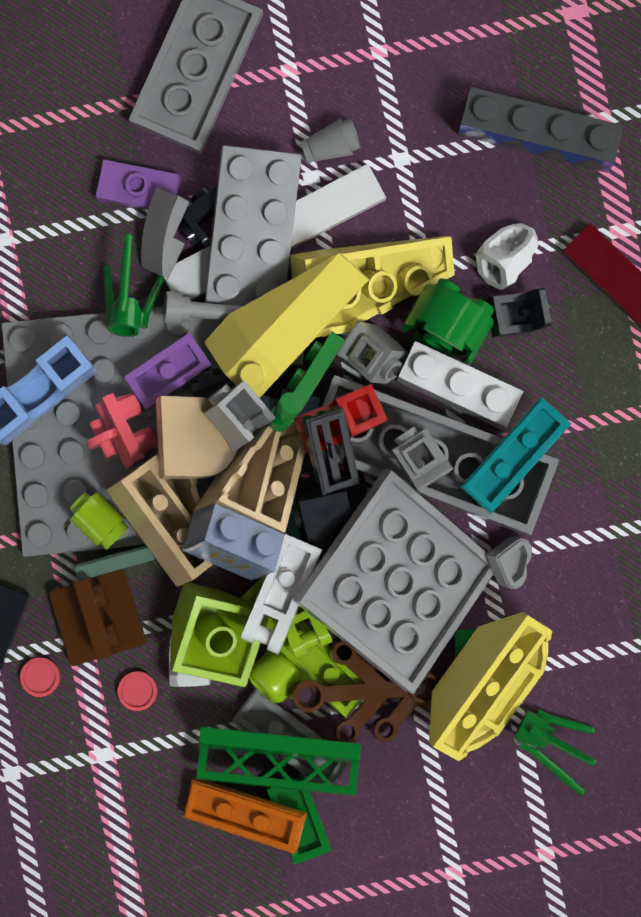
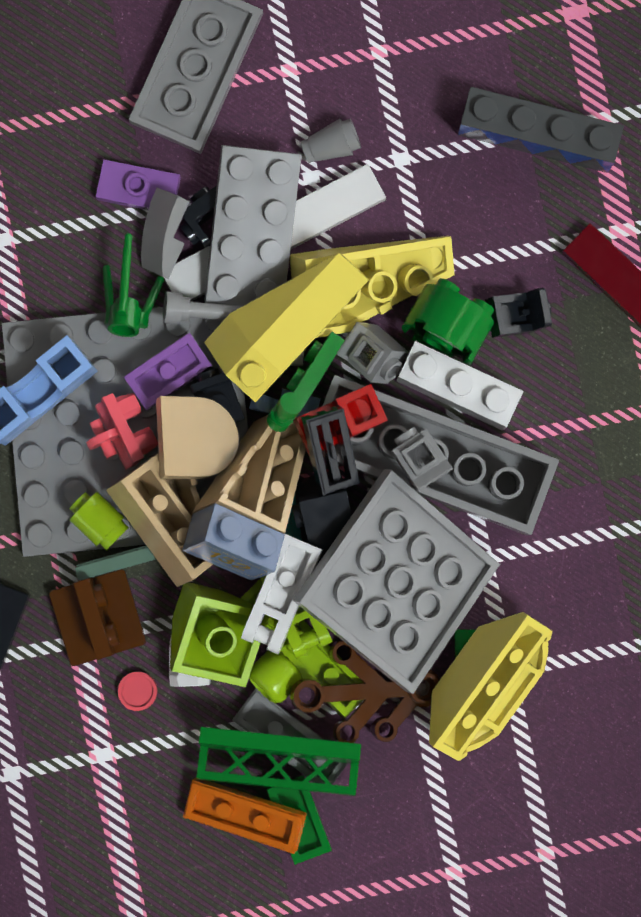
(40, 677): coral piece -> none
(238, 413): light grey window -> none
(506, 255): white rock -> none
(510, 562): light grey tile -> none
(515, 455): teal tile -> none
(535, 732): green plant -> none

